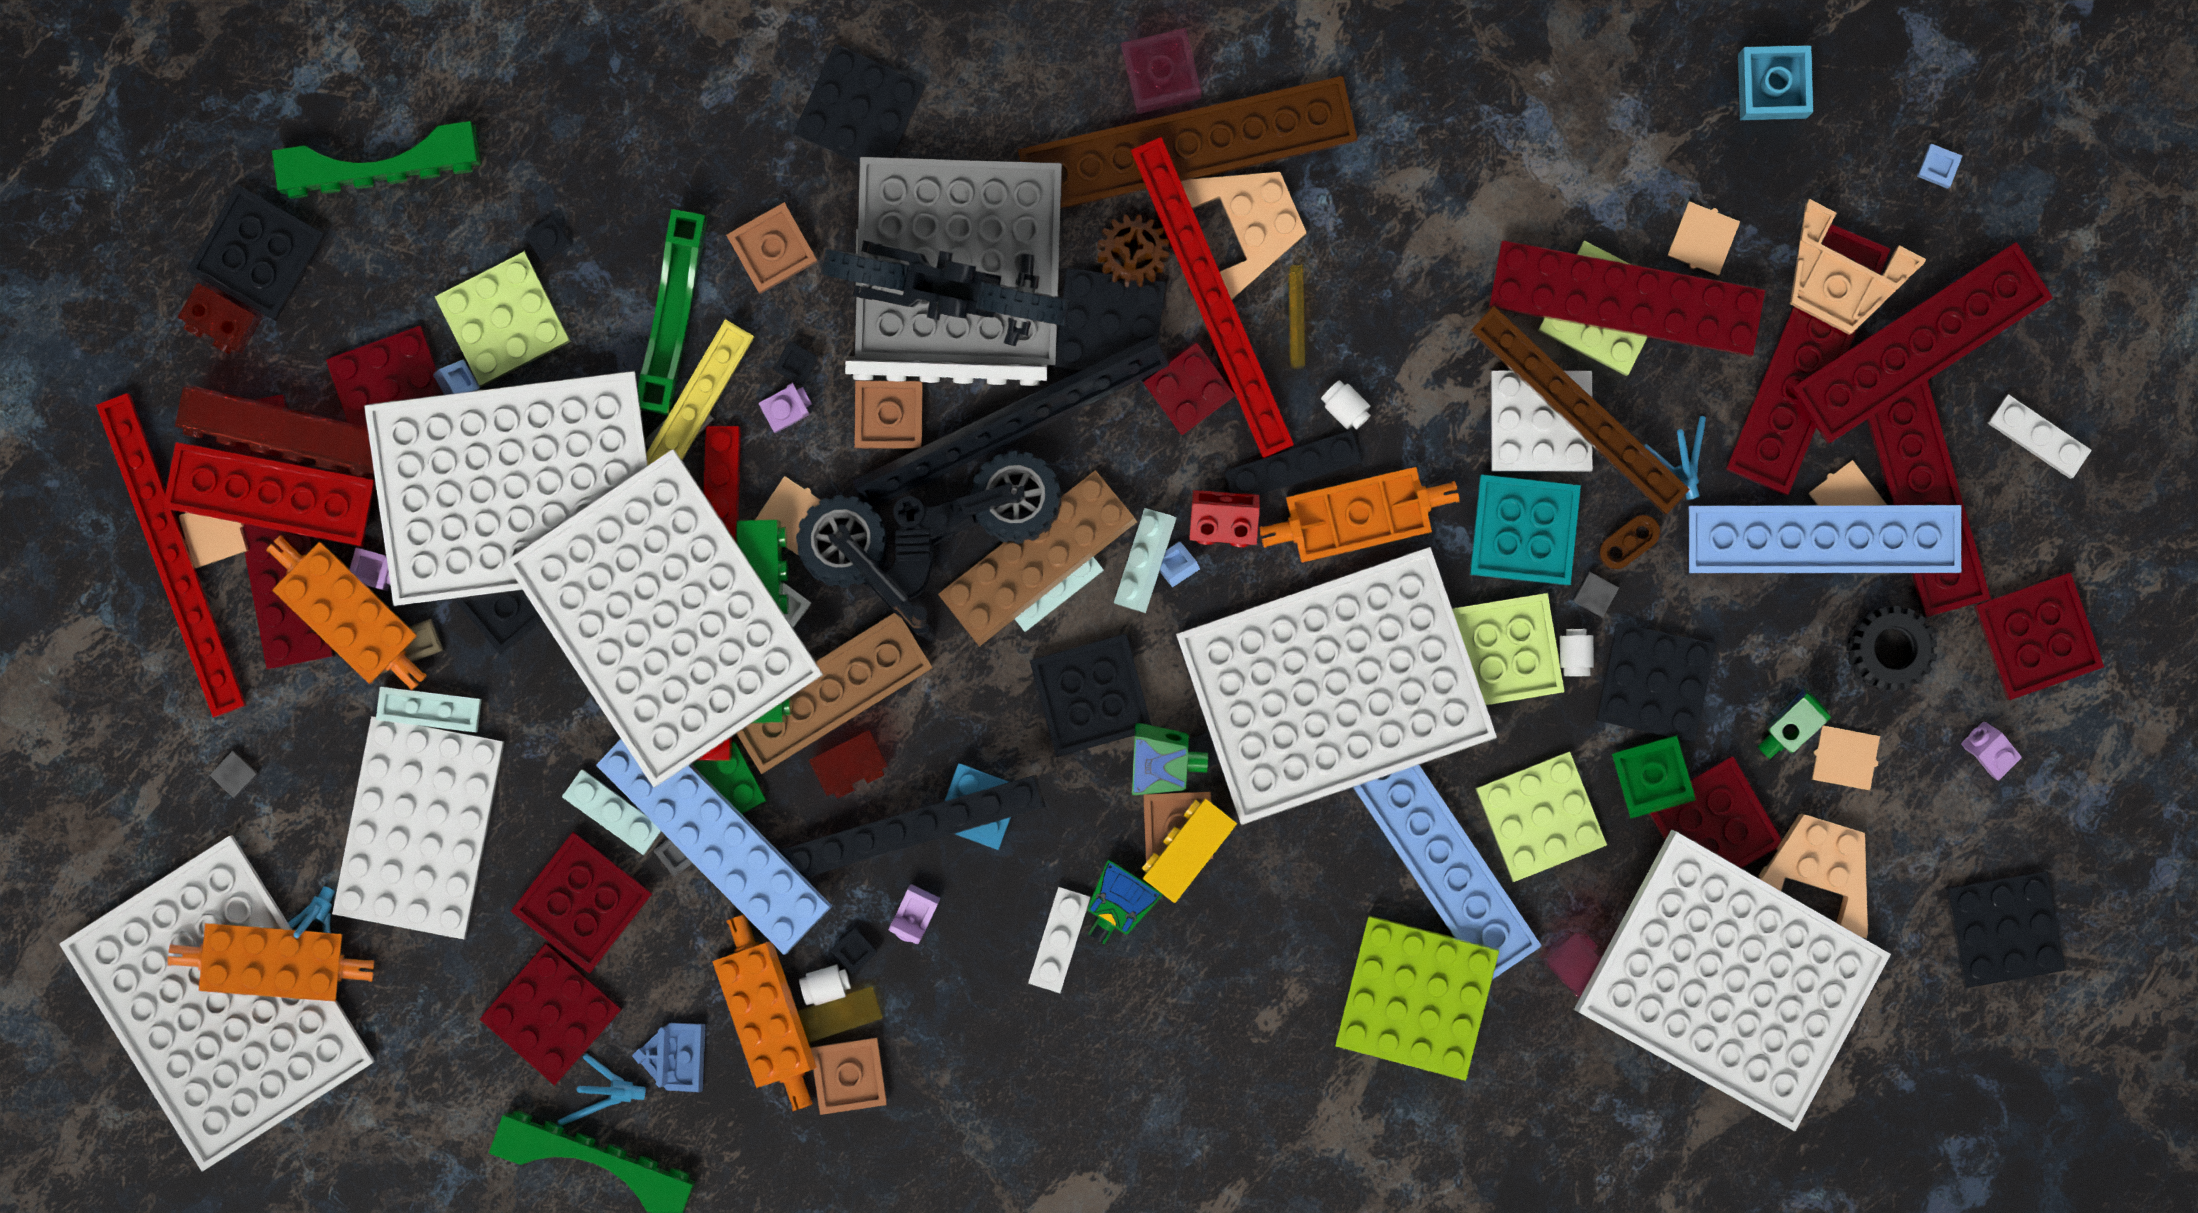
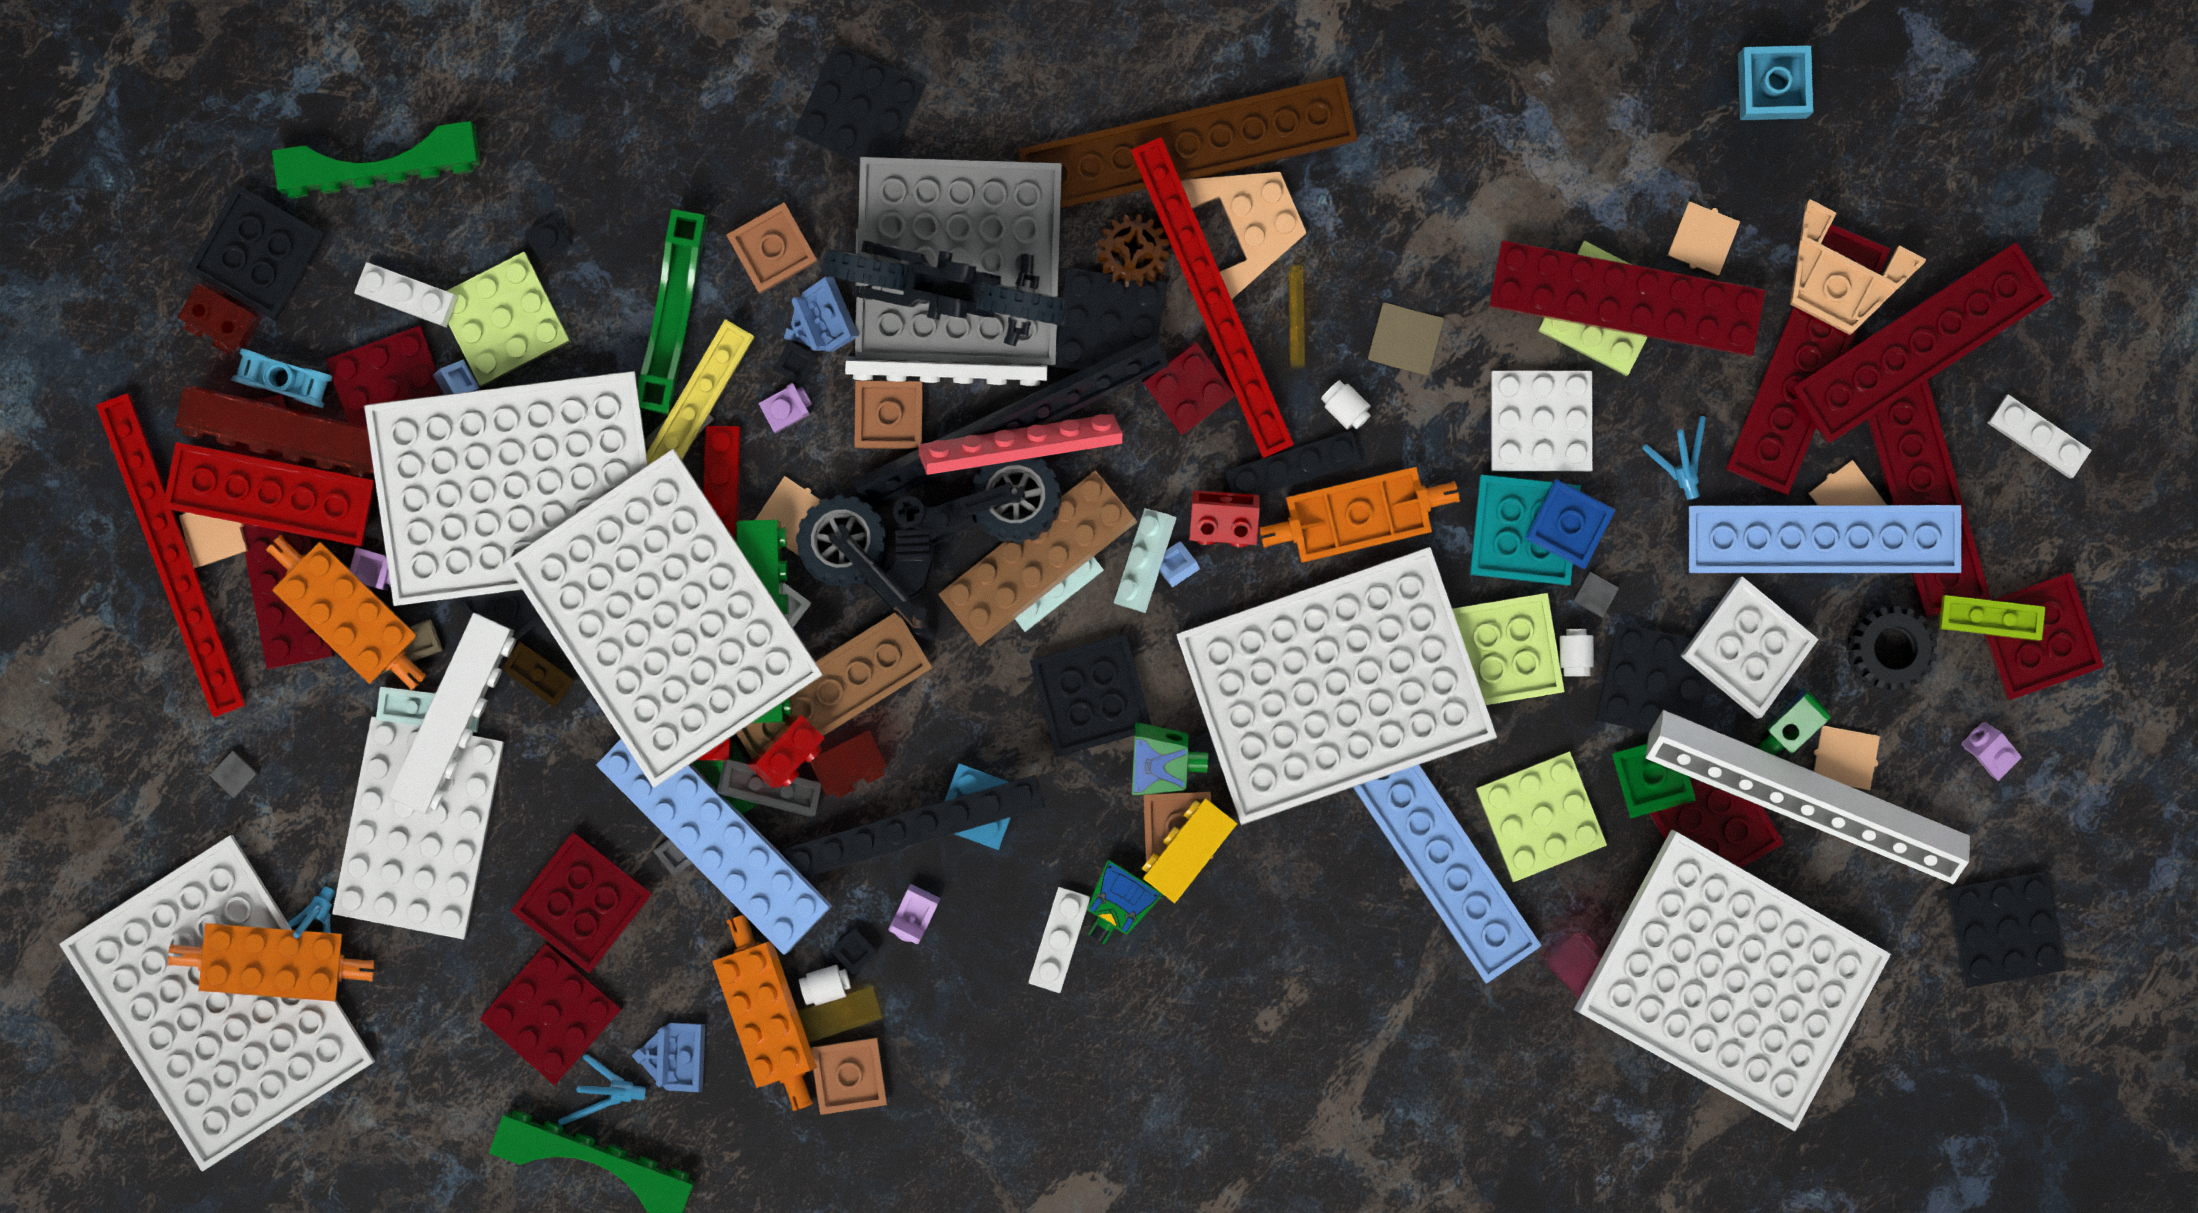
(261, 372): none -> medium azure piece
(406, 294): none -> white plate
(452, 713): none -> white brick
(538, 674): none -> dark brown plate
(612, 812): light aqua plate -> none
(743, 783): none -> dark grey plate
(786, 752): none -> red brick
(821, 318): none -> medium blue slope
(1020, 443): none -> coral plate
(1160, 71): clear pink brick -> none
(1405, 339): none -> dark tan sticker
(1417, 997): lime plate -> none
(1570, 524): none -> blue tile
(1579, 410): reddish brown plate -> none
(1628, 542): reddish brown plate -> none
(1749, 647): none -> white plate
(1808, 797): none -> white brick
(1827, 859): light nougat wing -> none
(1939, 166): light blue plate -> none
(1992, 617): none -> lime plate

